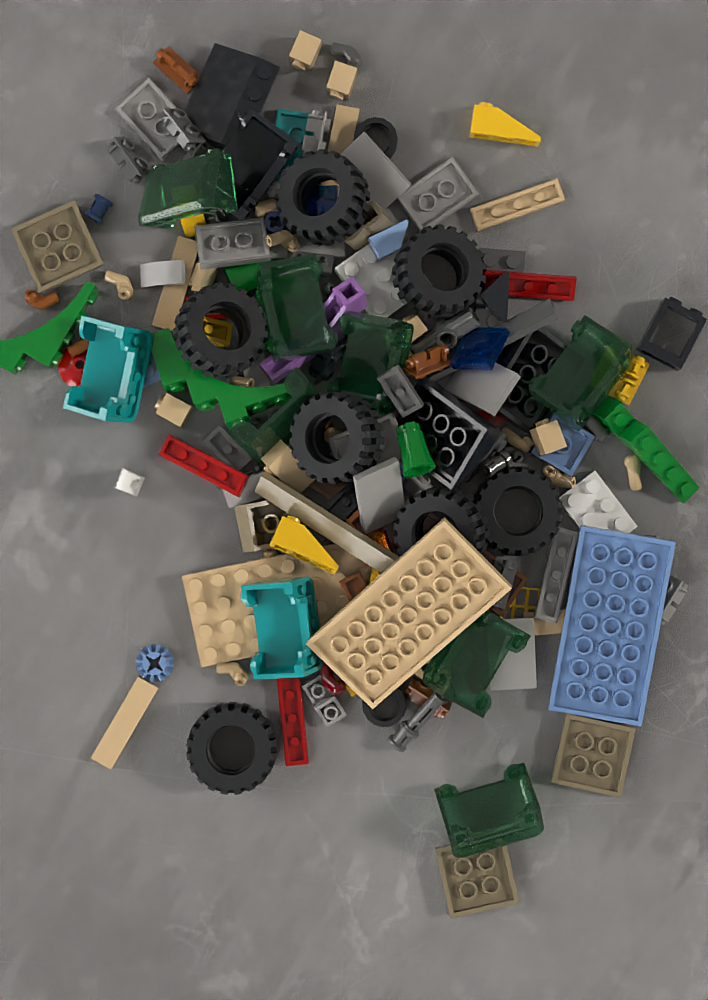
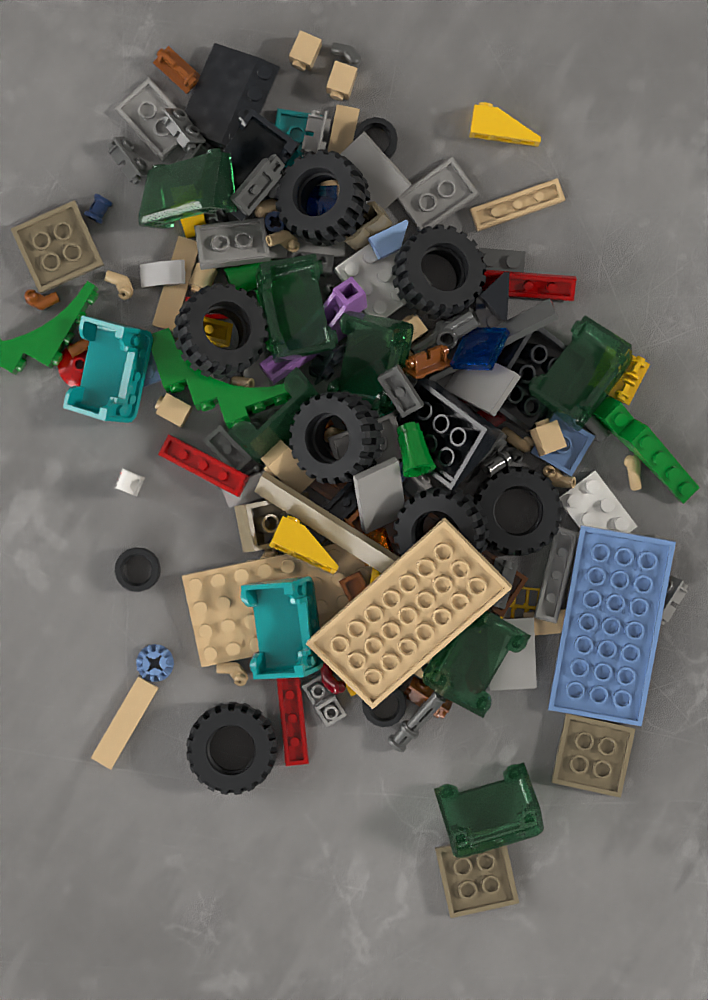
(135, 587): none -> black tyre
(258, 184): none -> dark grey hinge
(660, 354): black window -> none

